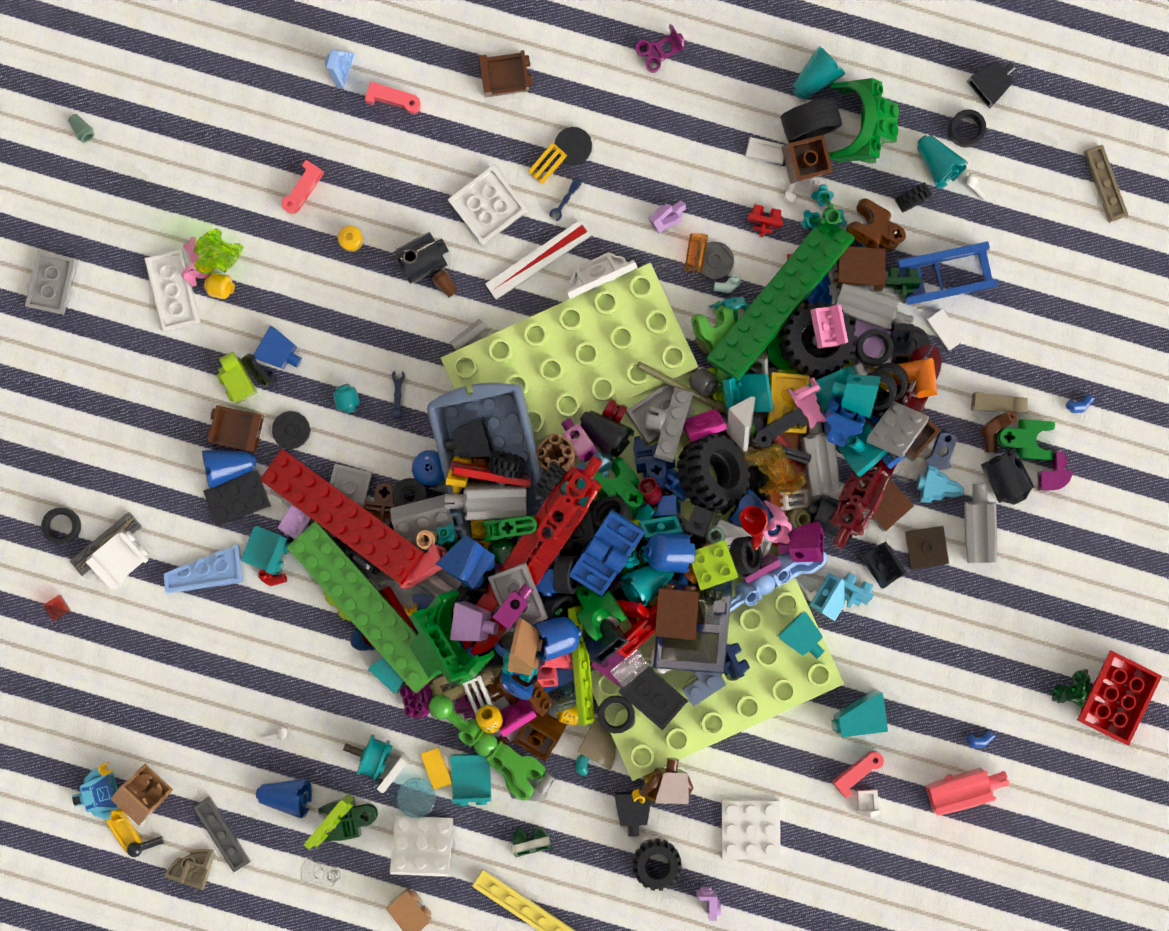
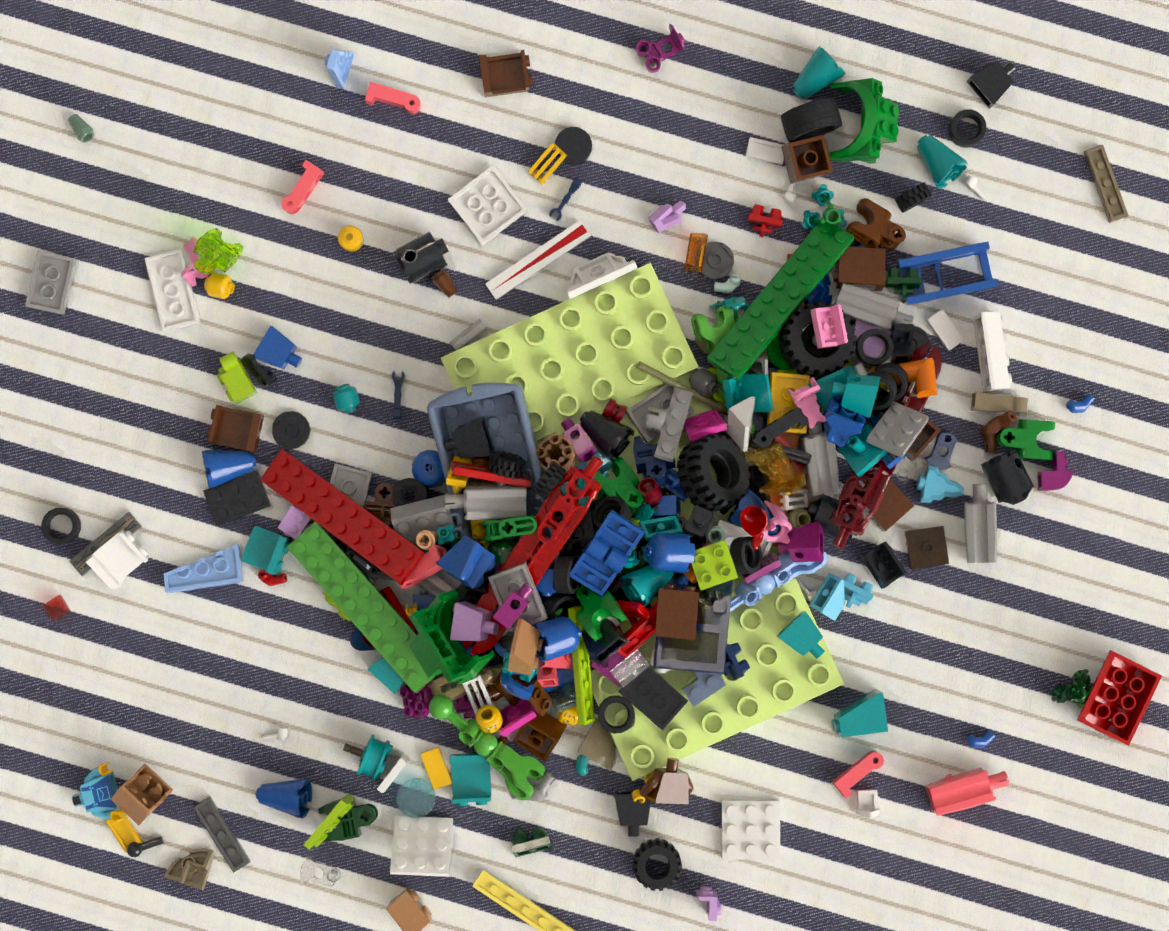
(991, 351): none -> white slope

